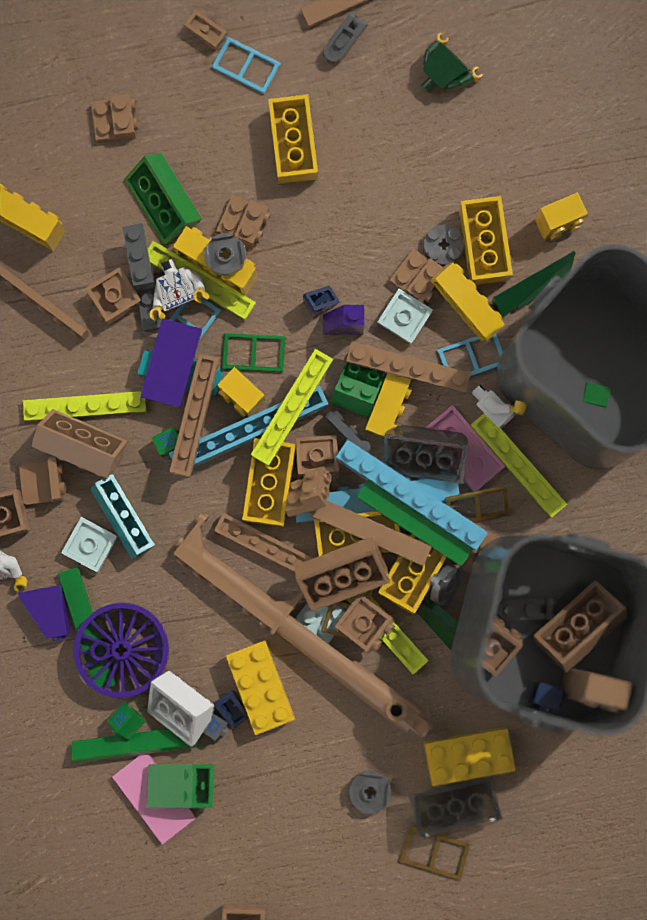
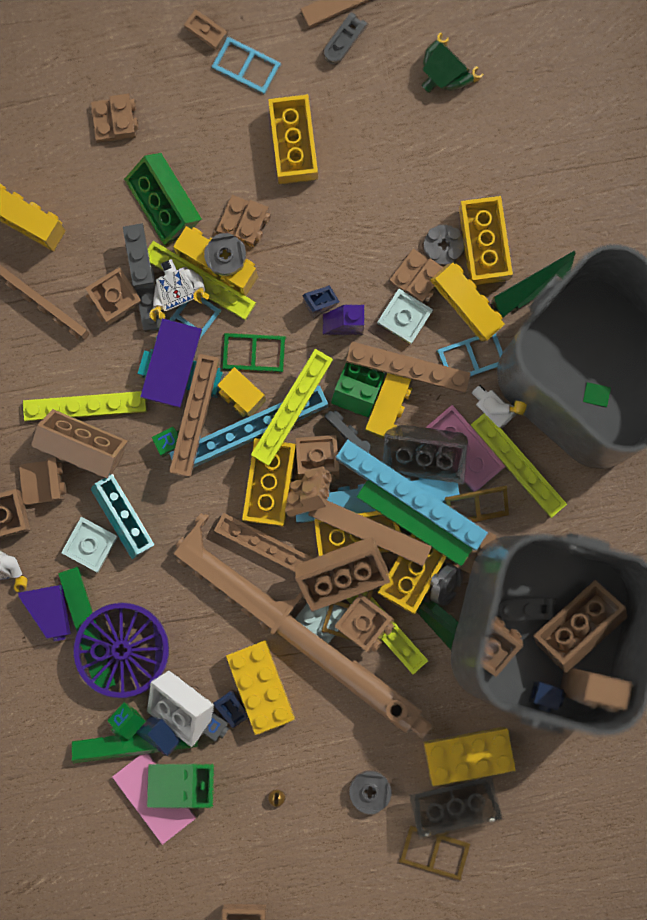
(159, 735): none -> dark blue slope
(271, 797): none -> pearl gold hinge
(561, 216): yellow brick -> none

